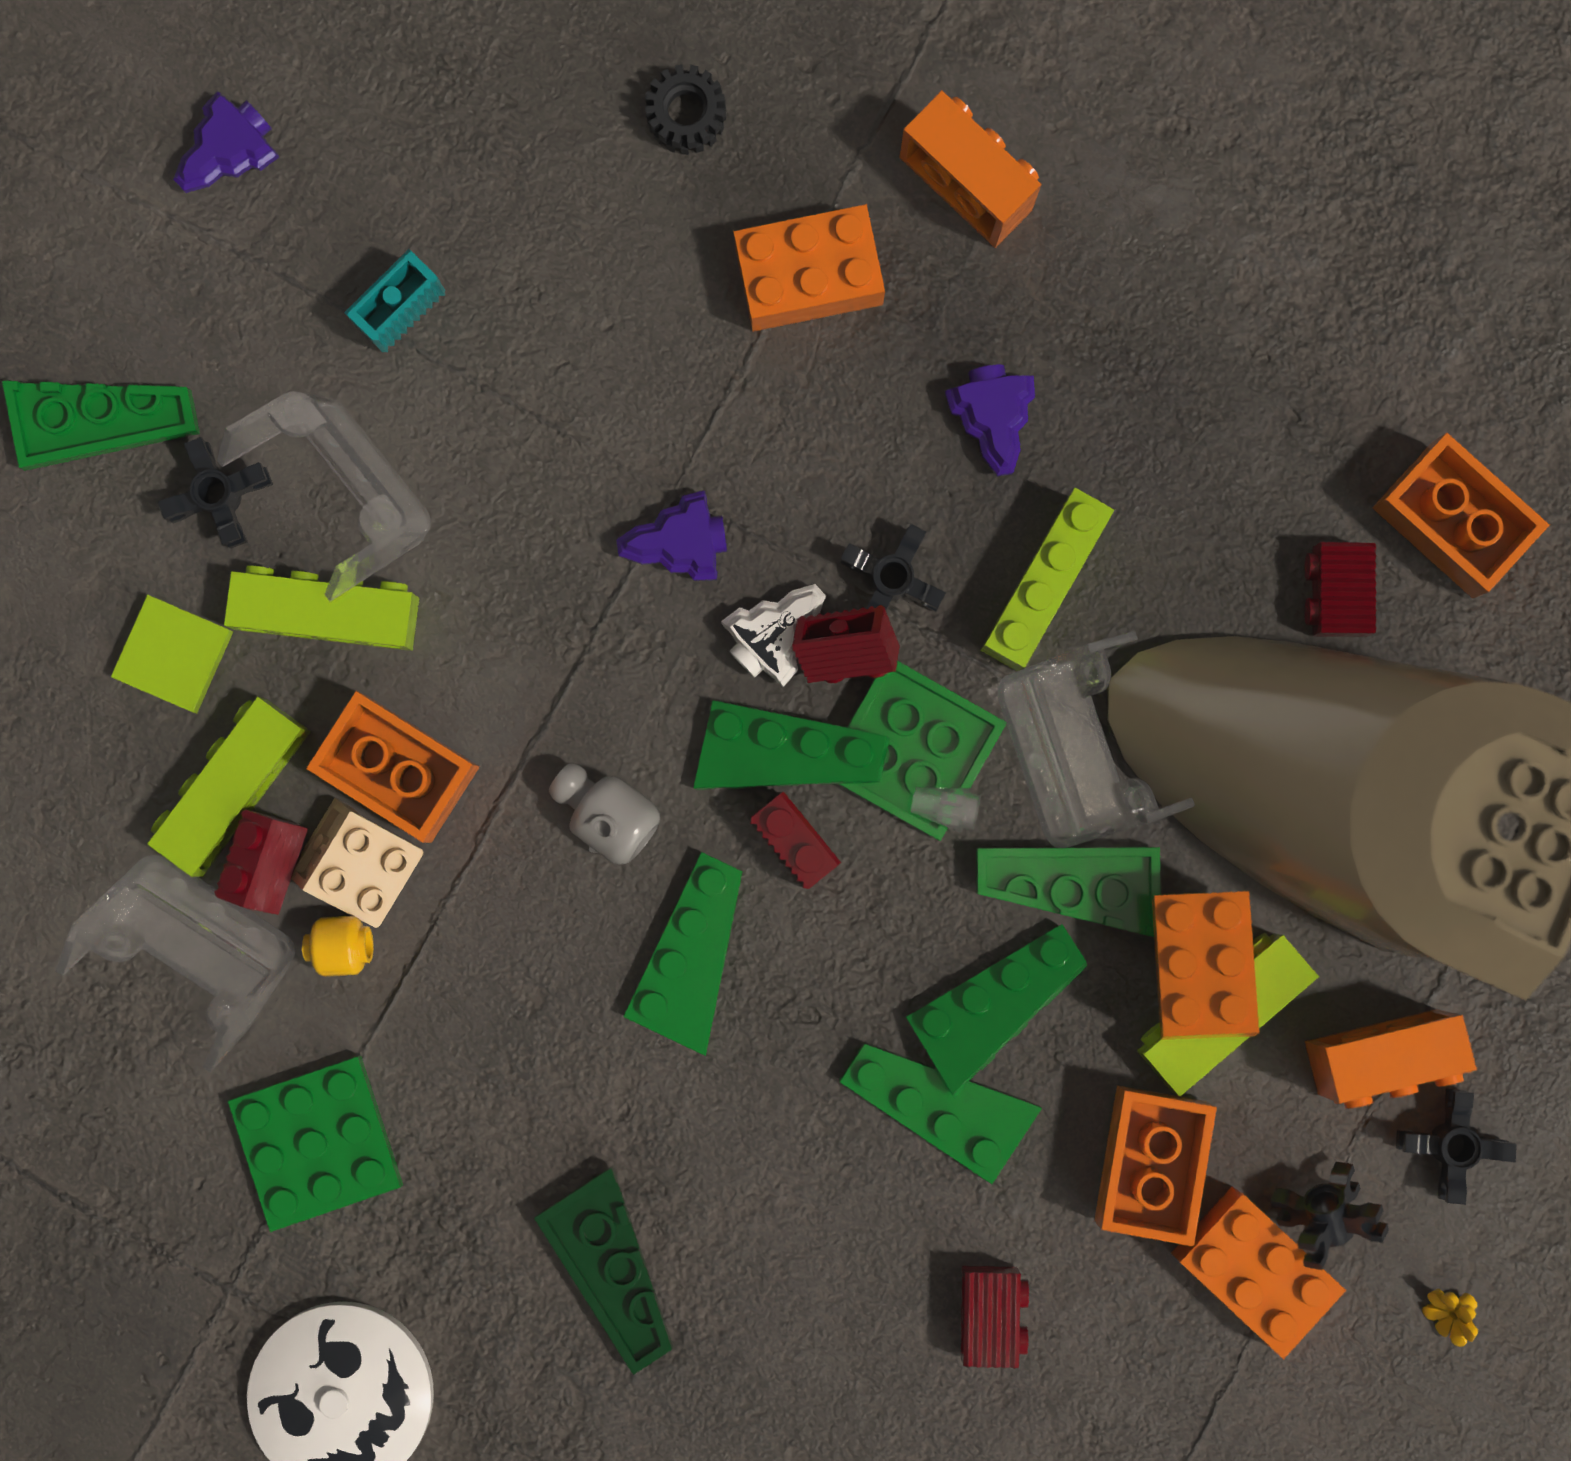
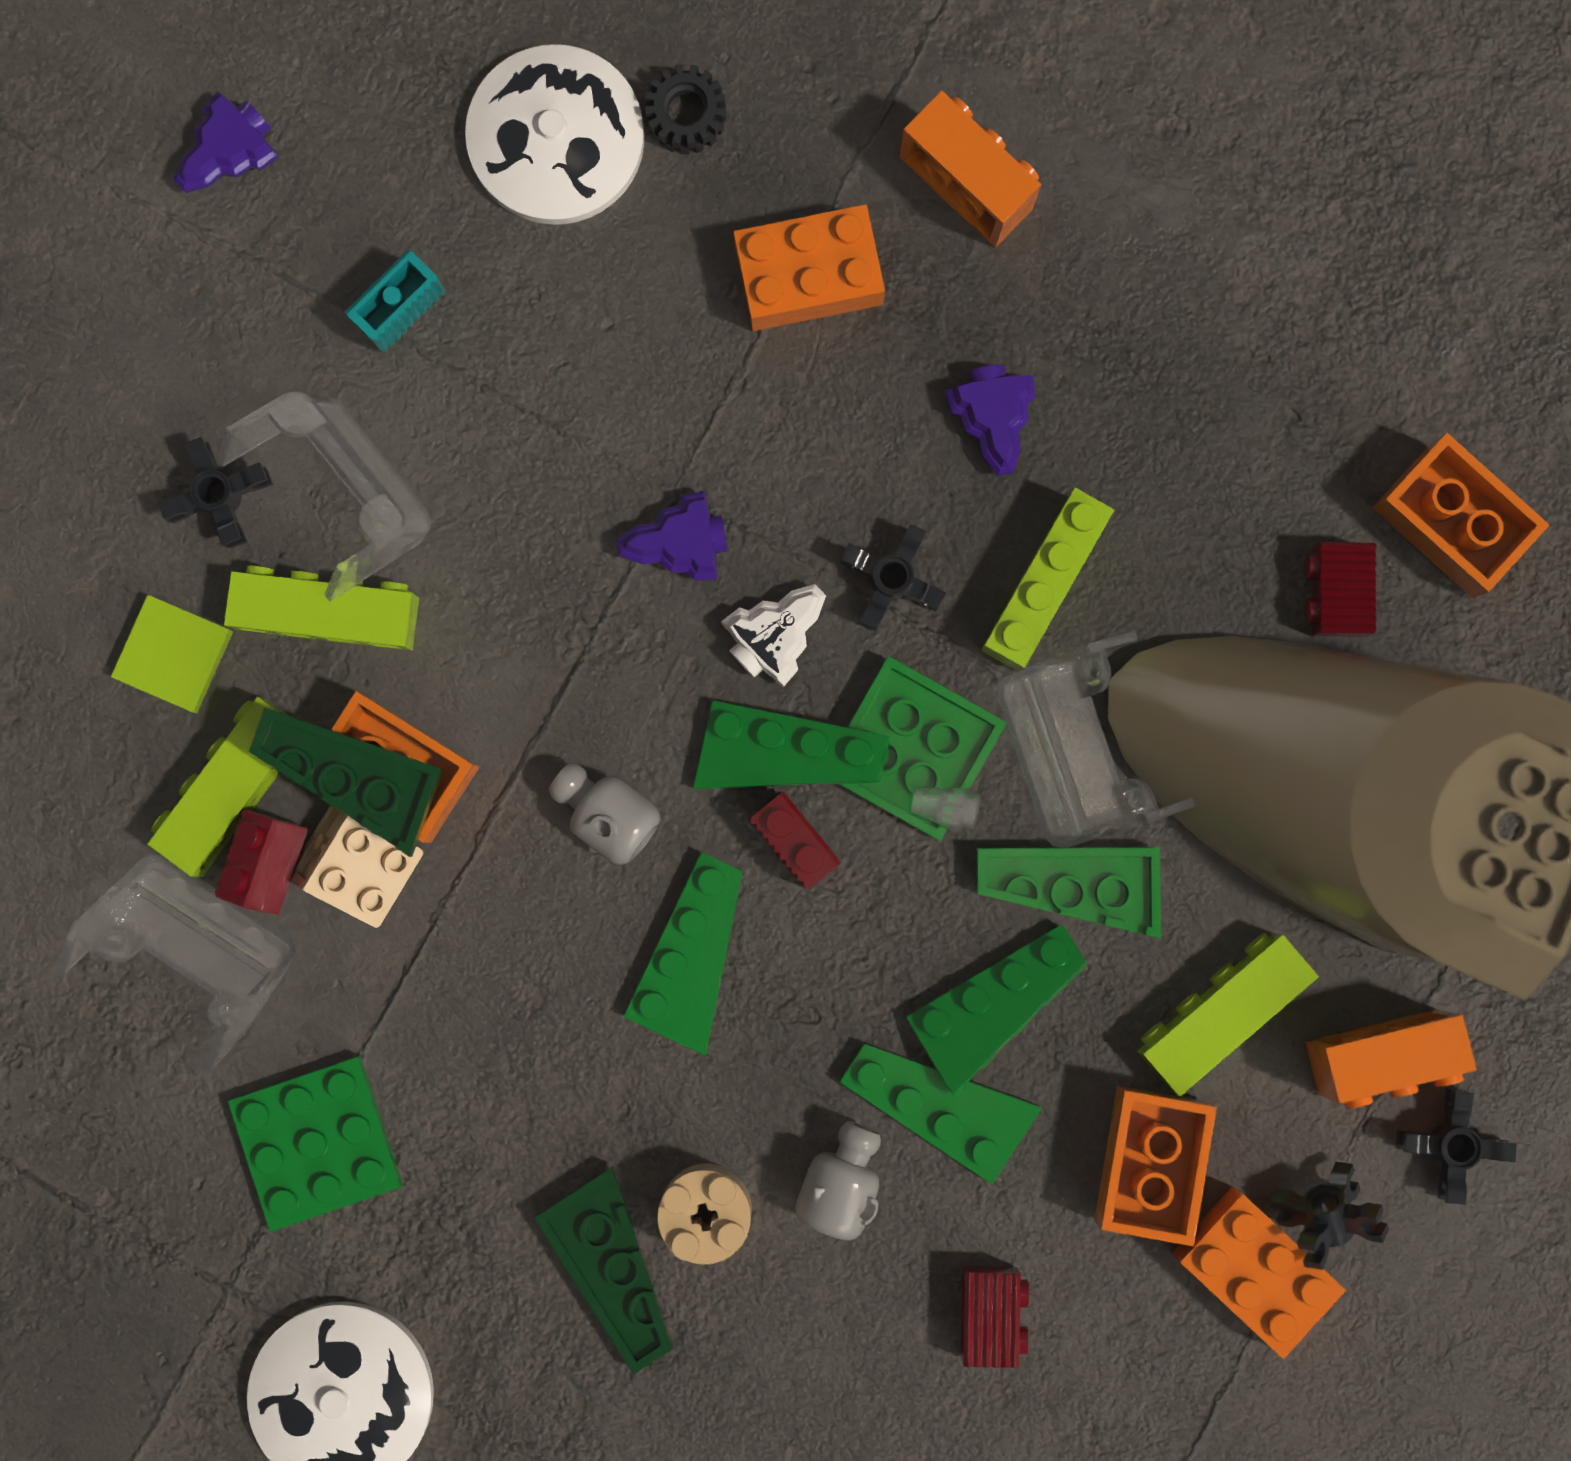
(76, 422): green wing -> none
(338, 946): yellow head -> none
(364, 781): none -> dark green wing
(555, 134): none -> white dish
(691, 1237): none -> tan brick
(840, 1186): none -> light grey piece
(846, 645): dark red brick -> none
(1205, 965): orange brick -> none
(1453, 1314): yellow plant -> none

